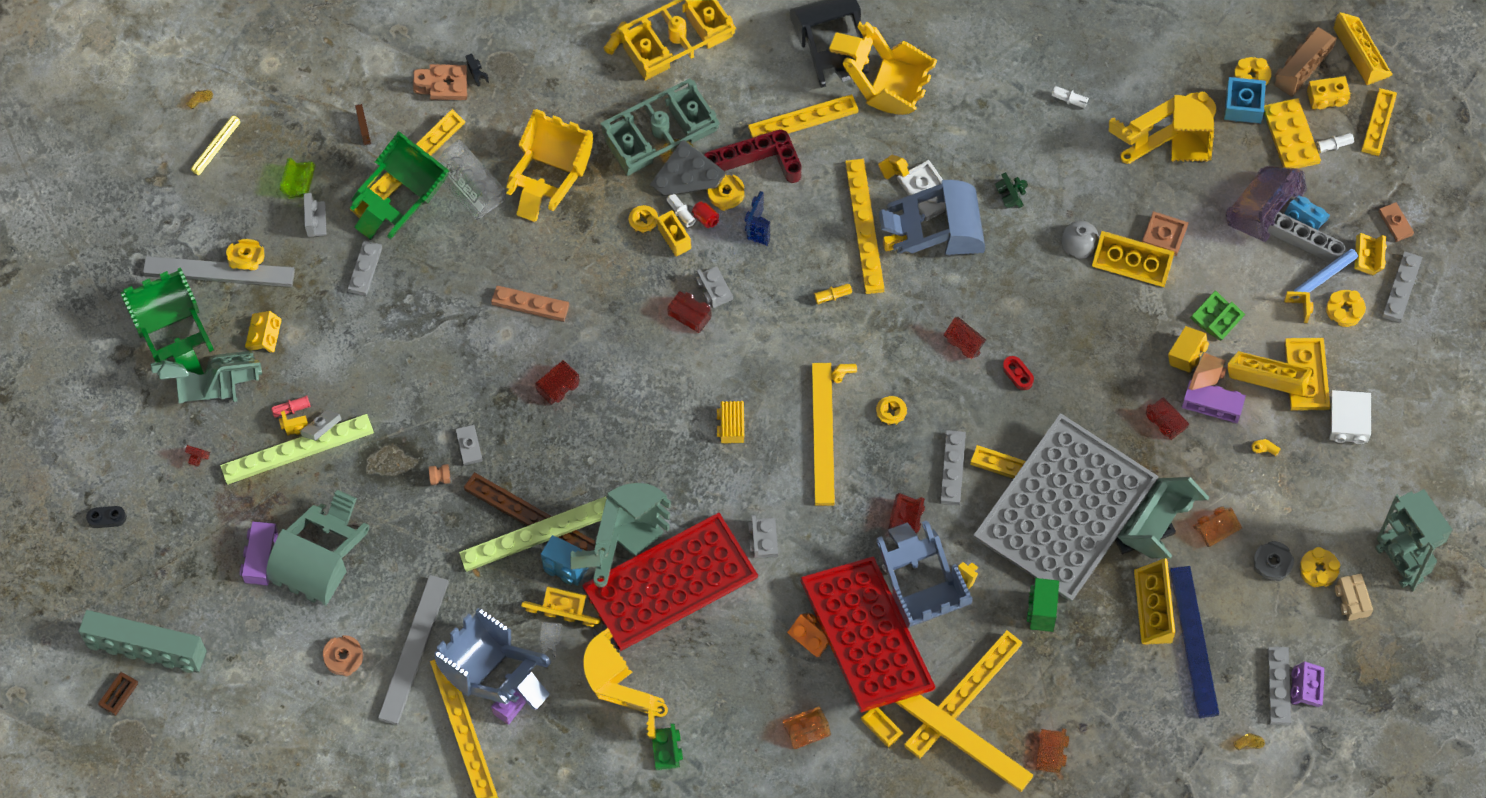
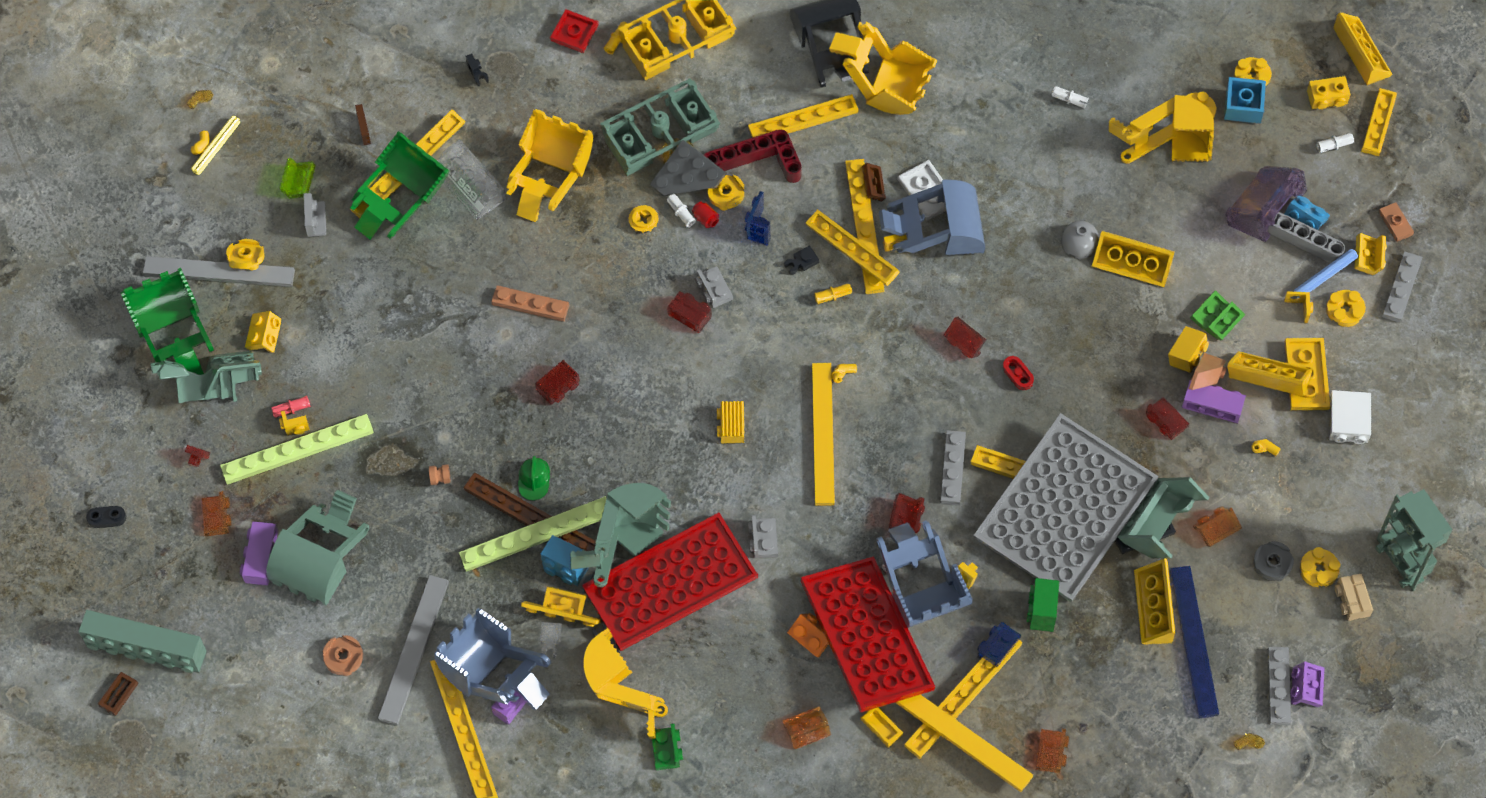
(202, 144): none -> yellow arm
(215, 515): none -> clear orange bracket
(320, 425): light grey plate -> none
(365, 268): light grey plate -> none
(434, 83): nougat plate -> none
(469, 445): light grey plate -> none
(534, 479): none -> green piece
(574, 31): none -> red plate
(674, 233): yellow brick -> none
(802, 259): none -> black plate
(852, 247): none -> yellow plate
(872, 183): none -> reddish brown tile
(893, 165): yellow bracket -> none
(896, 404): yellow gear -> none
(999, 644): none -> clear blue bracket
(1006, 184): dark green hips -> none
(1165, 232): nougat plate -> none
(1291, 134): yellow plate -> none
(1305, 61): medium nougat wedge -> none

